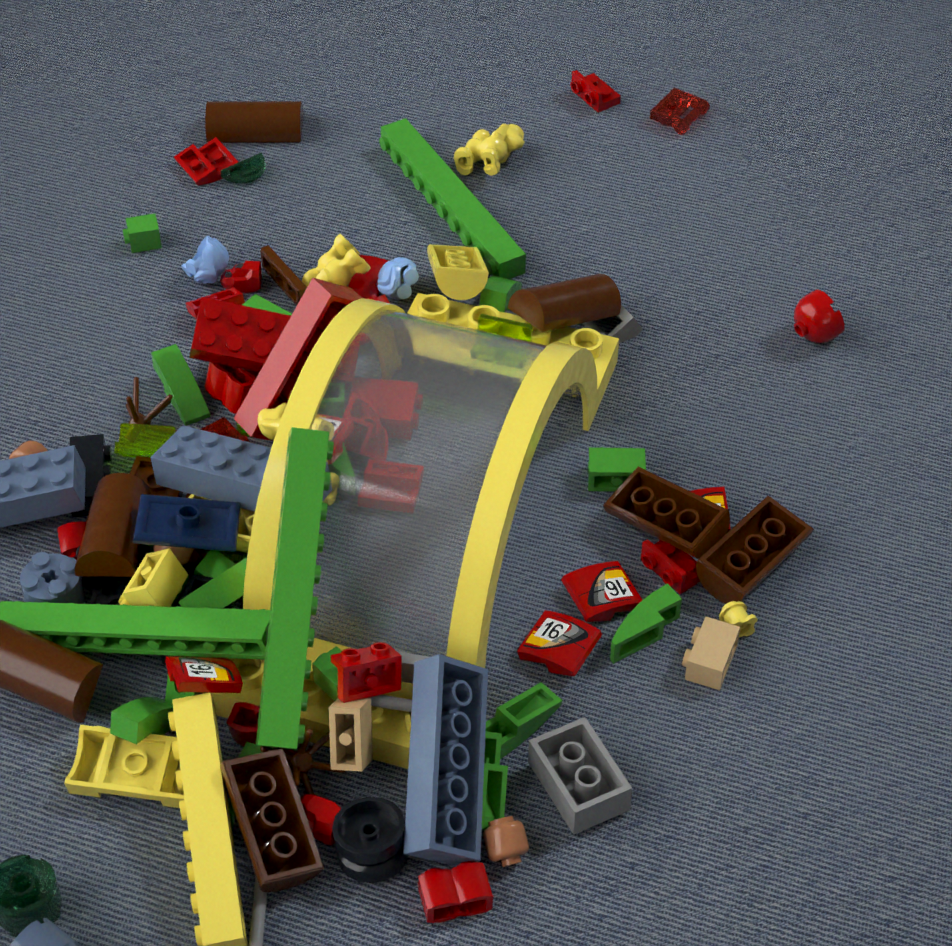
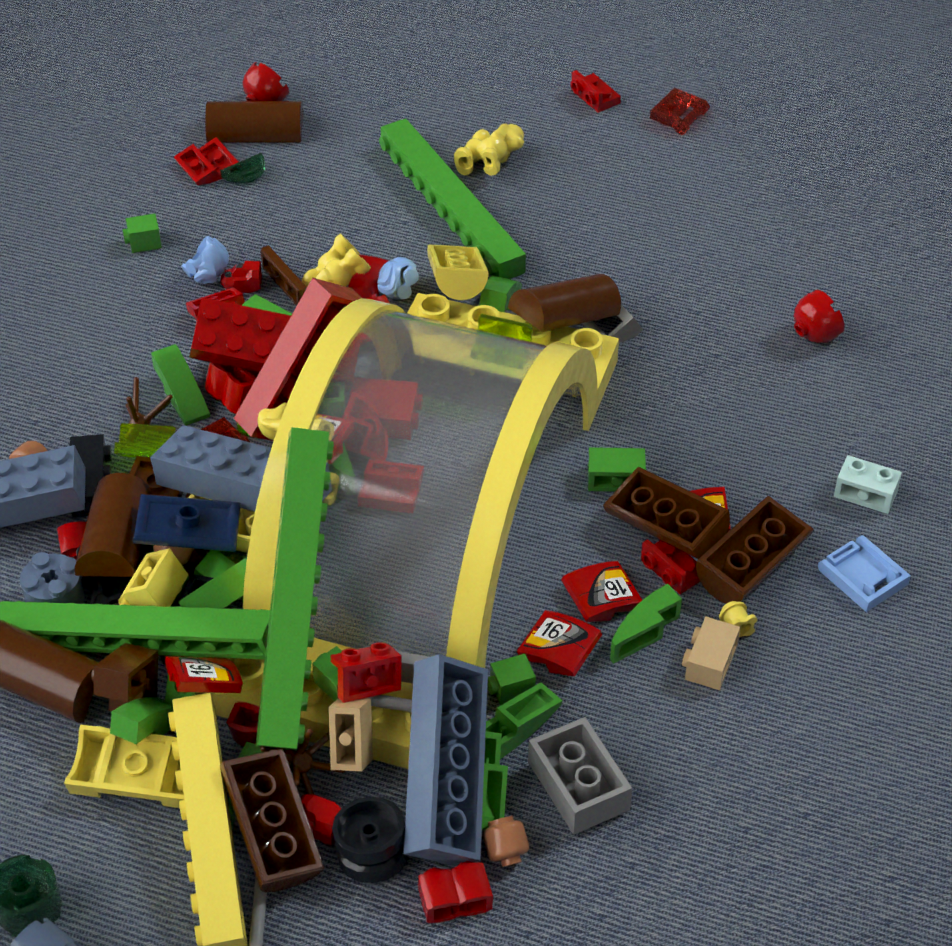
(126, 675): none -> reddish brown brick
(263, 84): none -> red cylinder
(510, 678): none -> bright green brick
(861, 568): none -> light blue container
(867, 484): none -> light aqua brick

